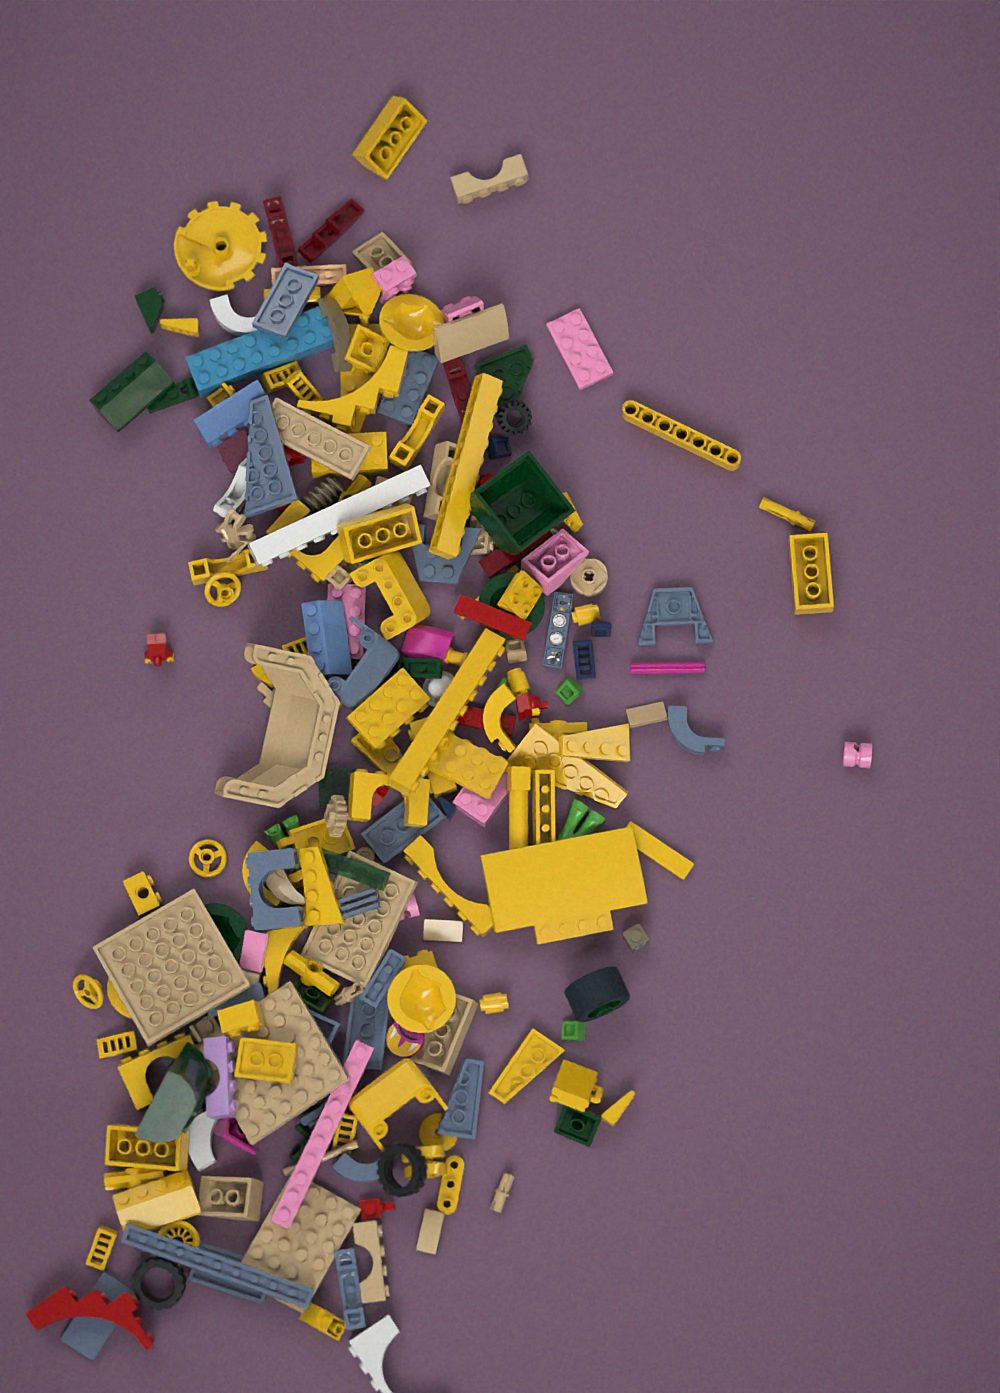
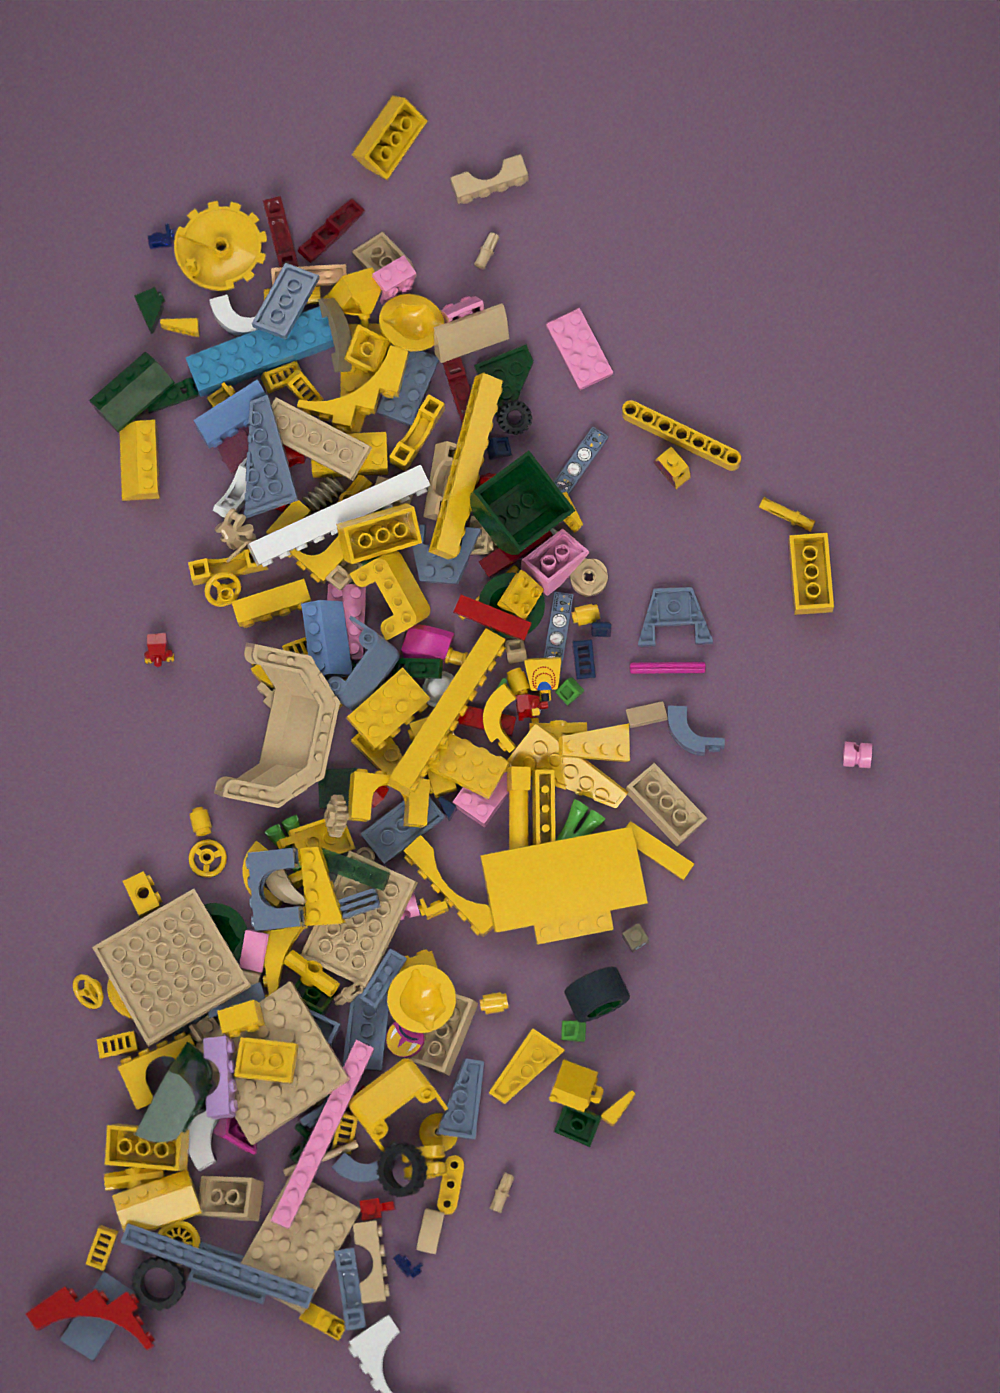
(139, 461): none -> yellow slope
(161, 240): none -> clear blue bracket
(200, 821): none -> yellow brick
(271, 603): none -> yellow brick
(404, 1263): none -> clear blue bracket
(436, 908): none -> yellow bracket
(443, 930): tan slope -> none
(486, 250): none -> tan axle
(543, 675): none -> yellow torso
(580, 460): none -> tile
(665, 804): none -> tan slope
(671, 466): none -> yellow torso

